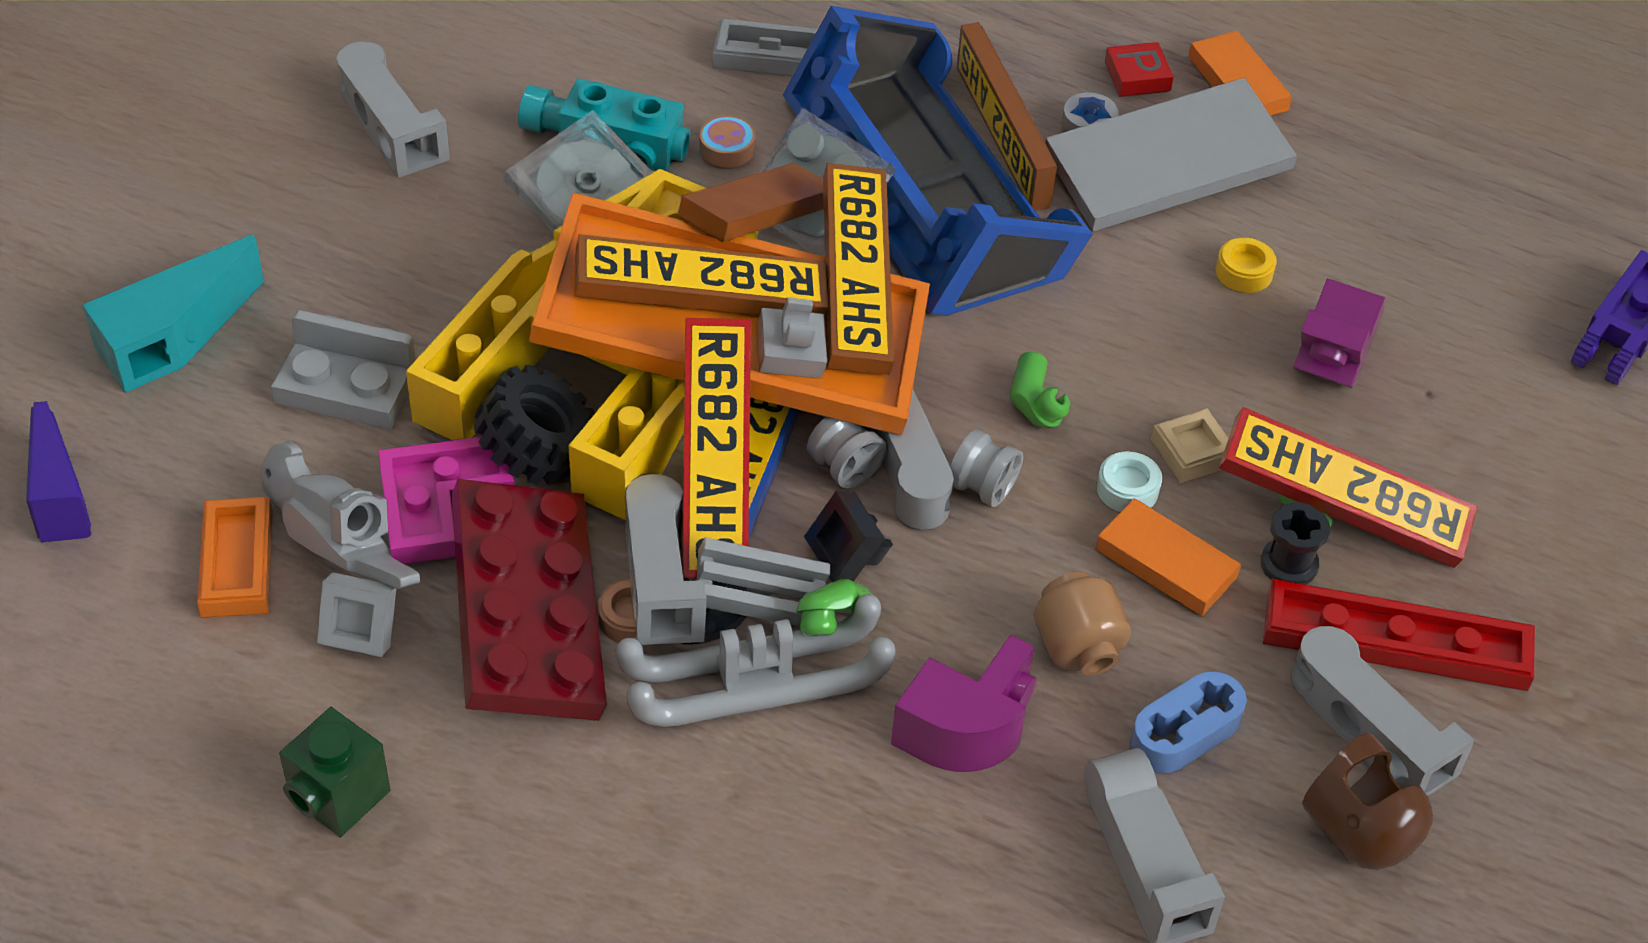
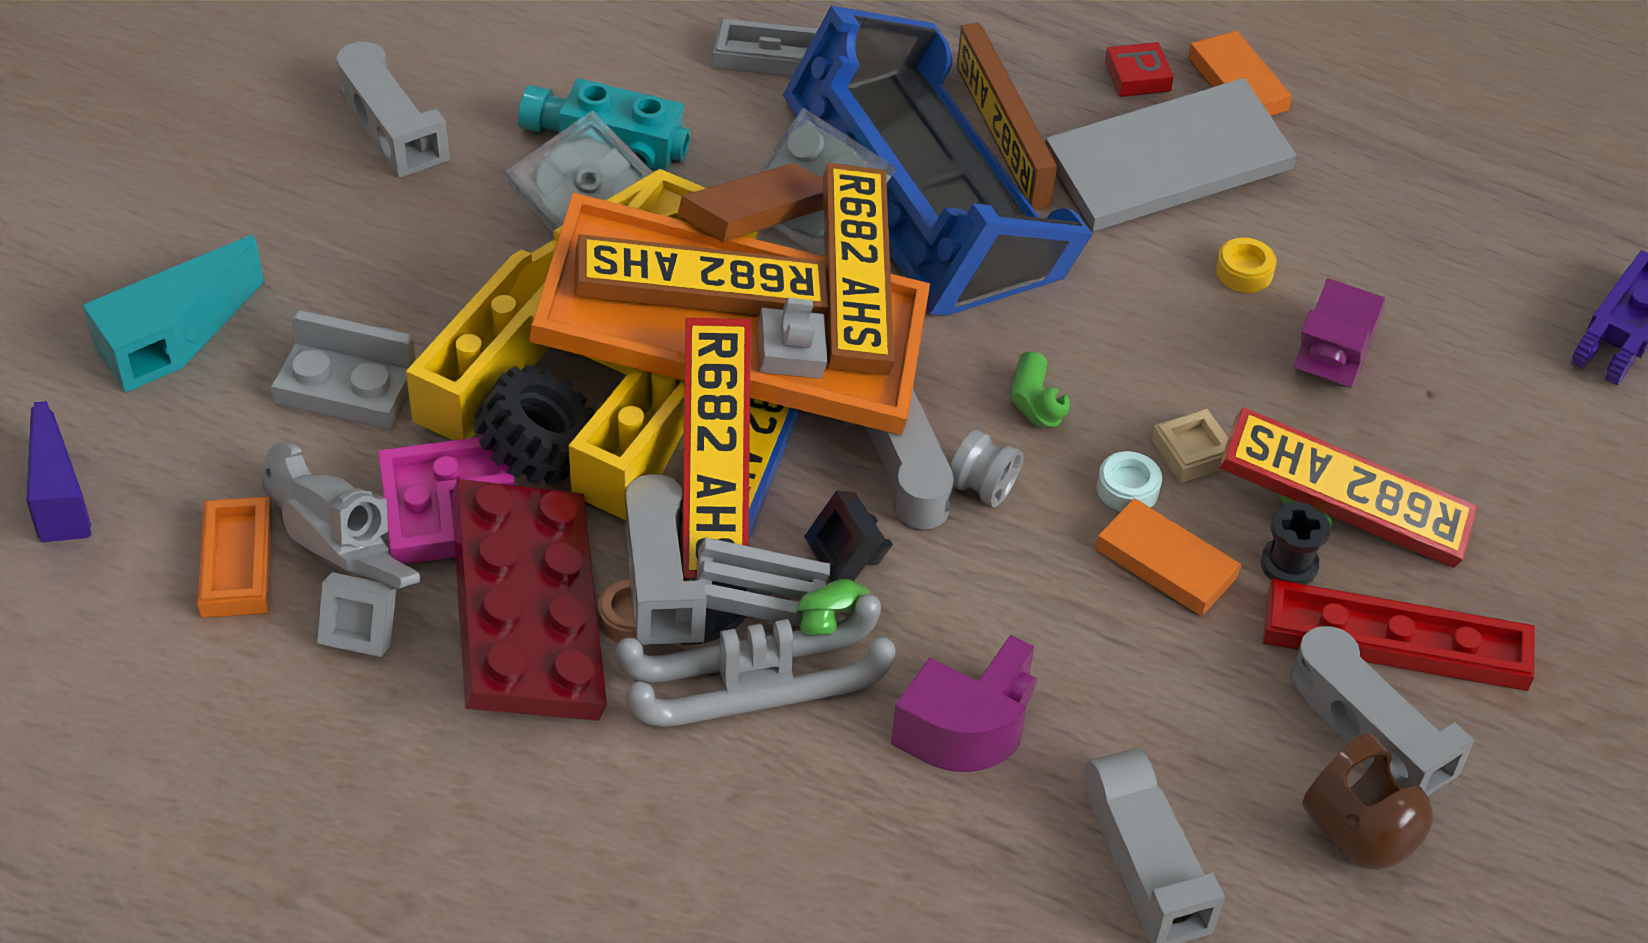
(334, 771): dark green brick -> none
(727, 141): nougat tile -> none
(847, 451): light grey wheel -> none
(1082, 623): medium nougat head -> none
(1087, 109): tile -> none
(1195, 732): medium blue beam -> none

